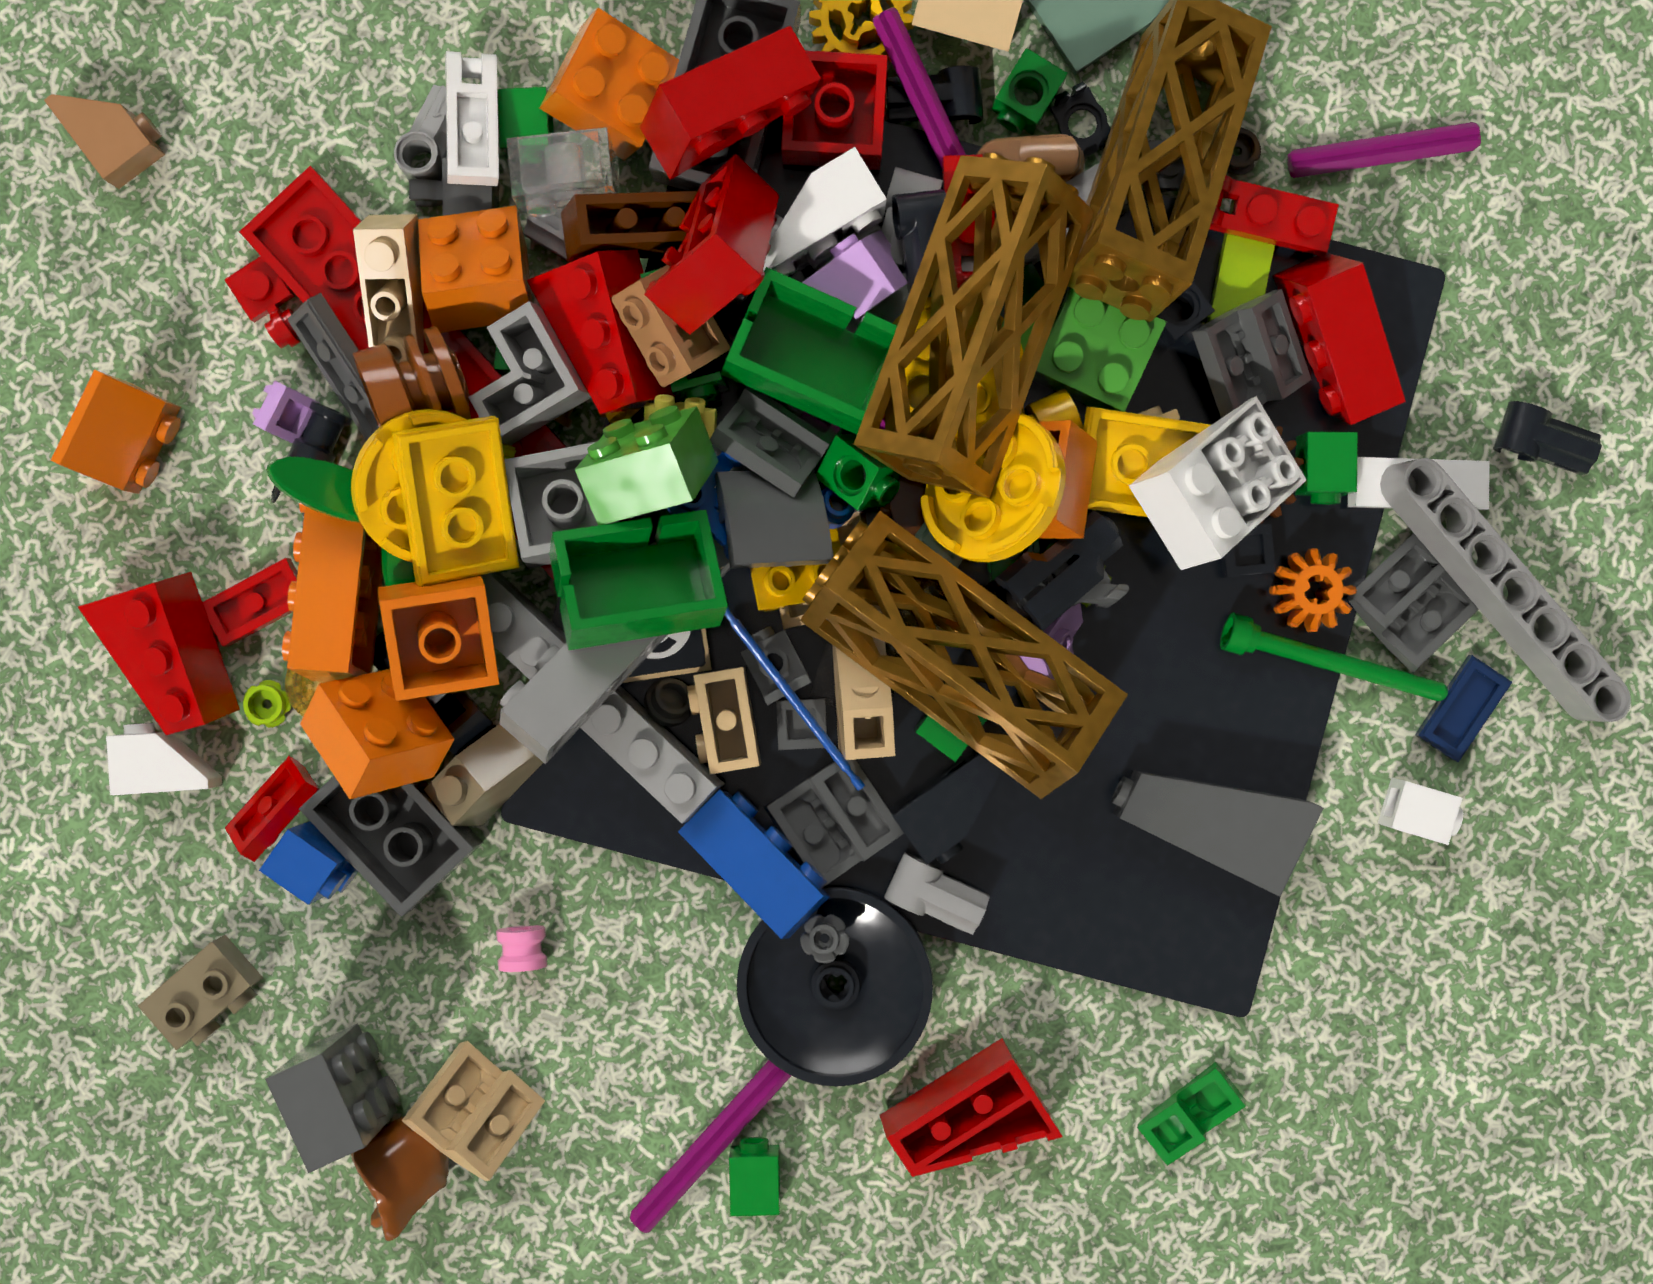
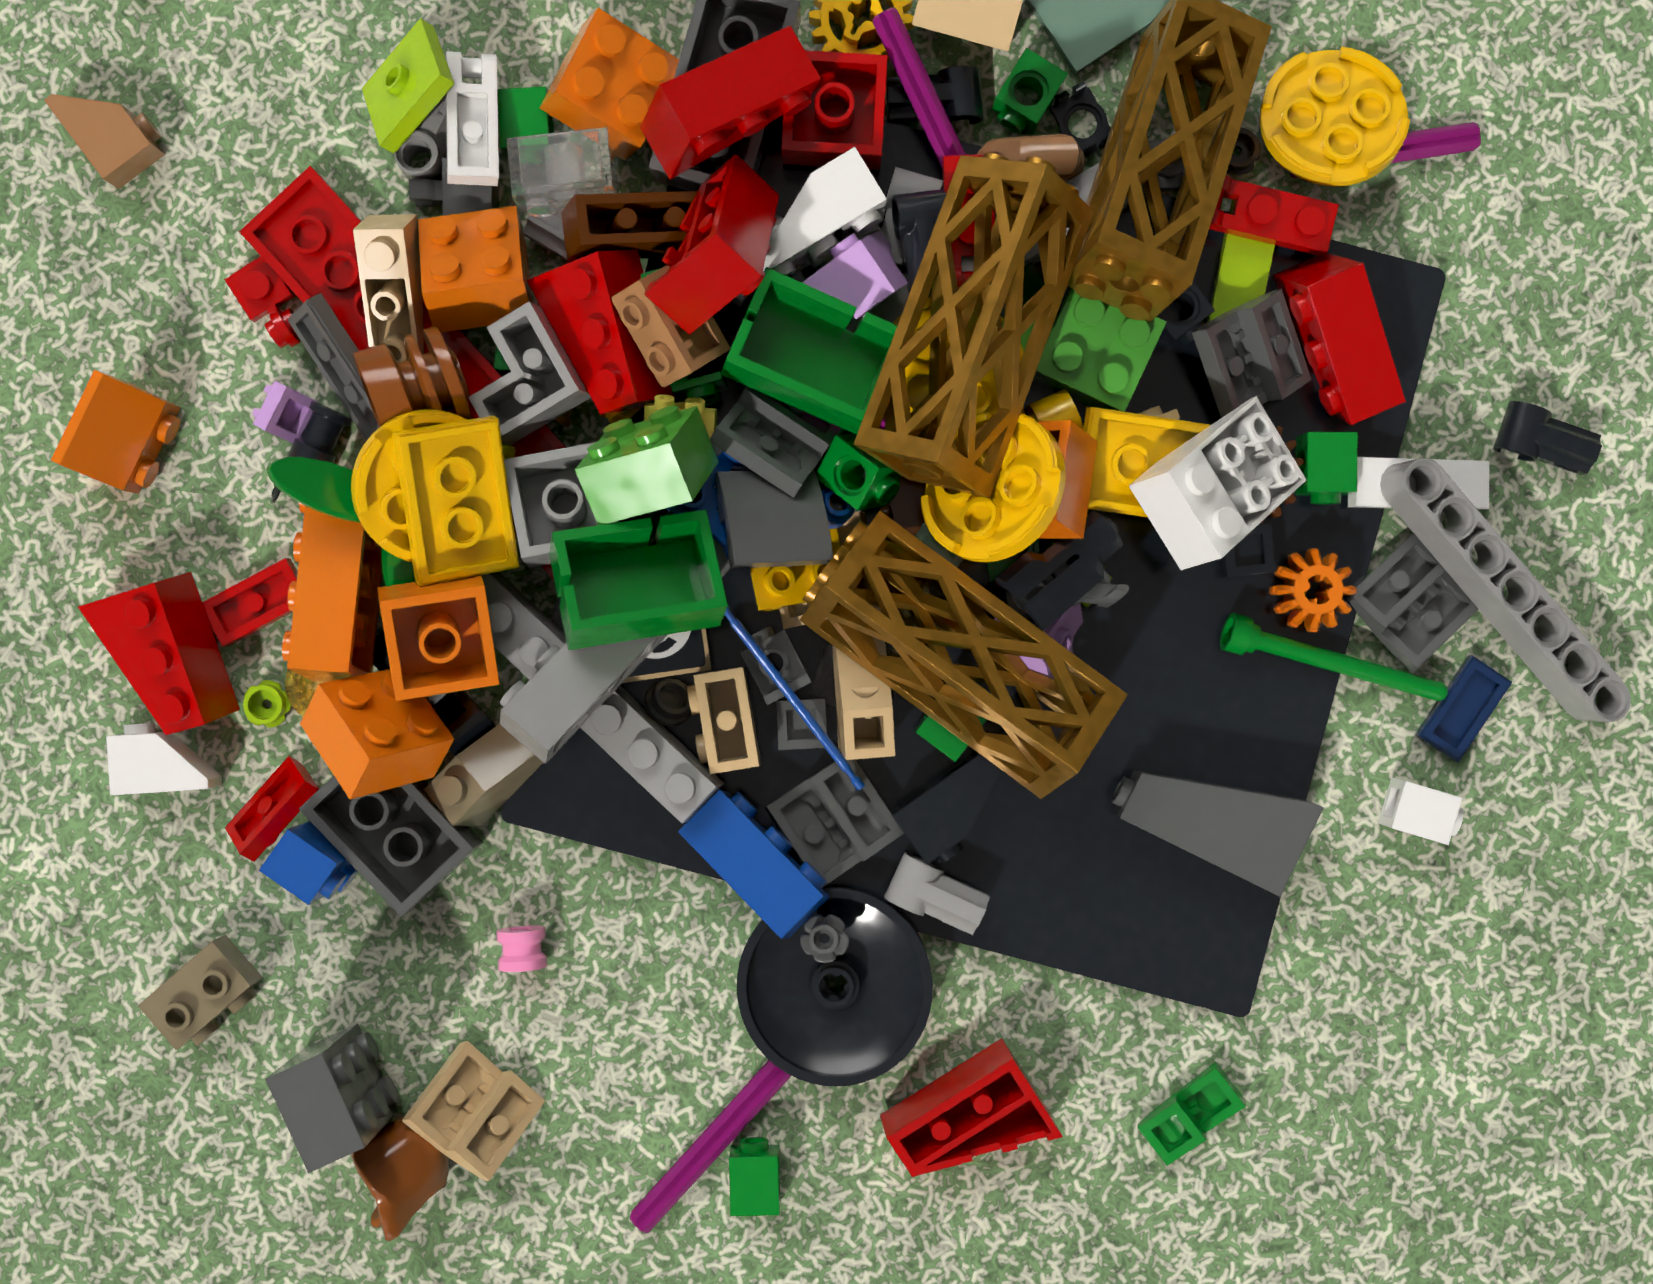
(407, 86): none -> lime plate
(1334, 116): none -> yellow tile

